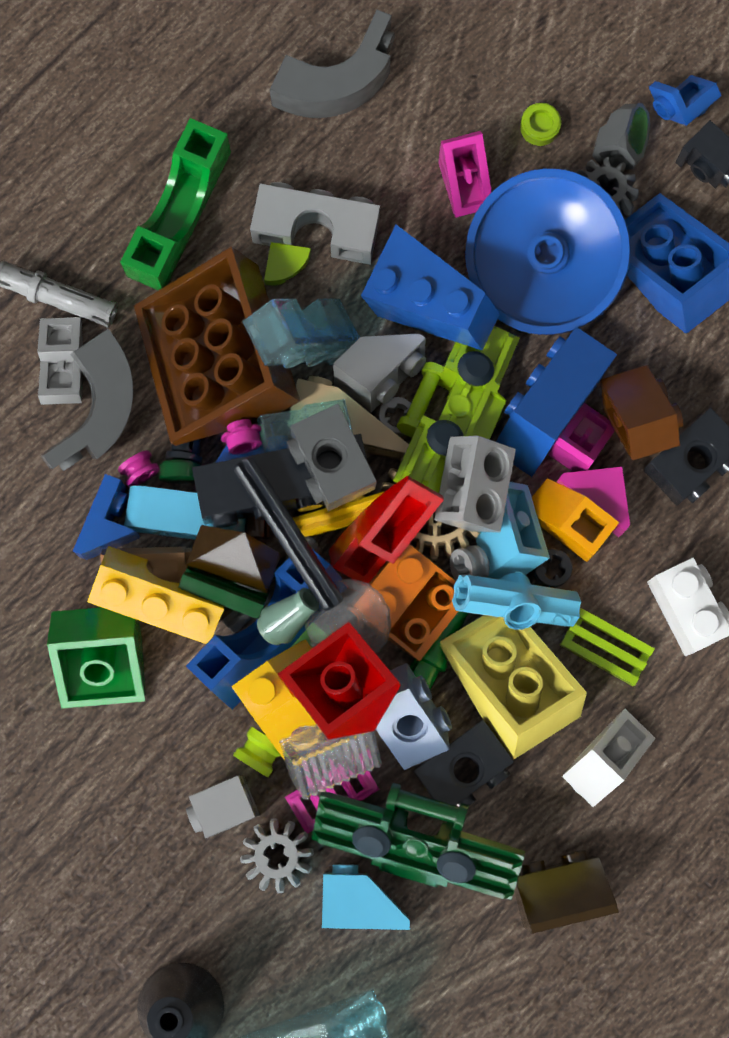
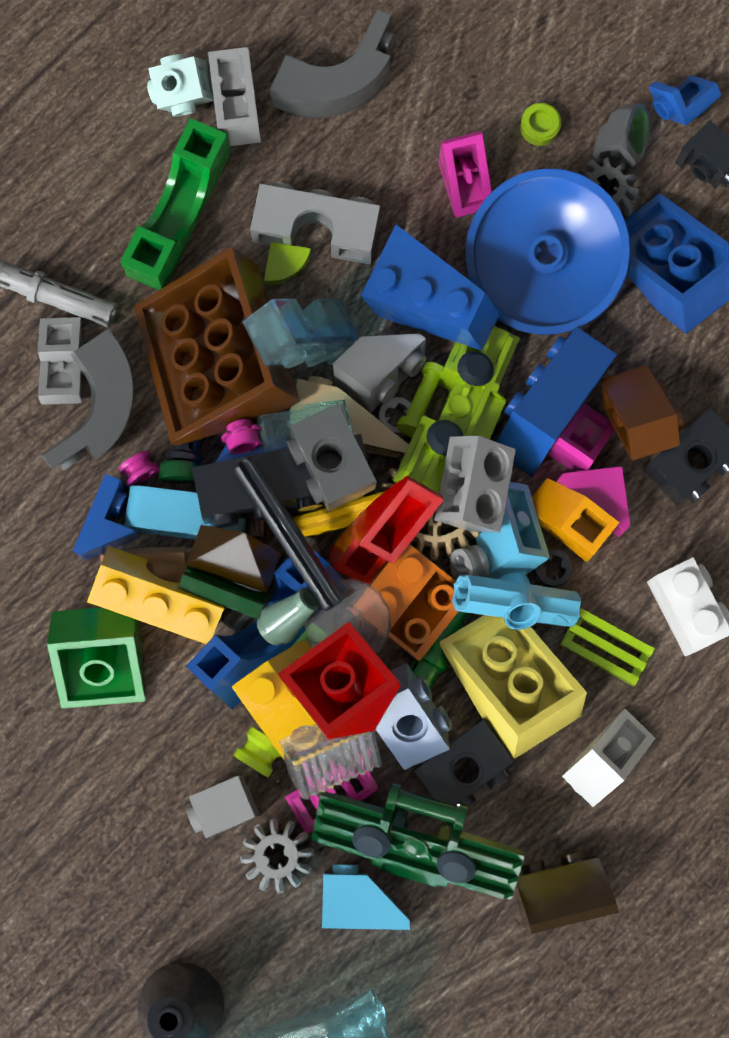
(180, 84): none -> light aqua brick
(234, 95): none -> light grey brick

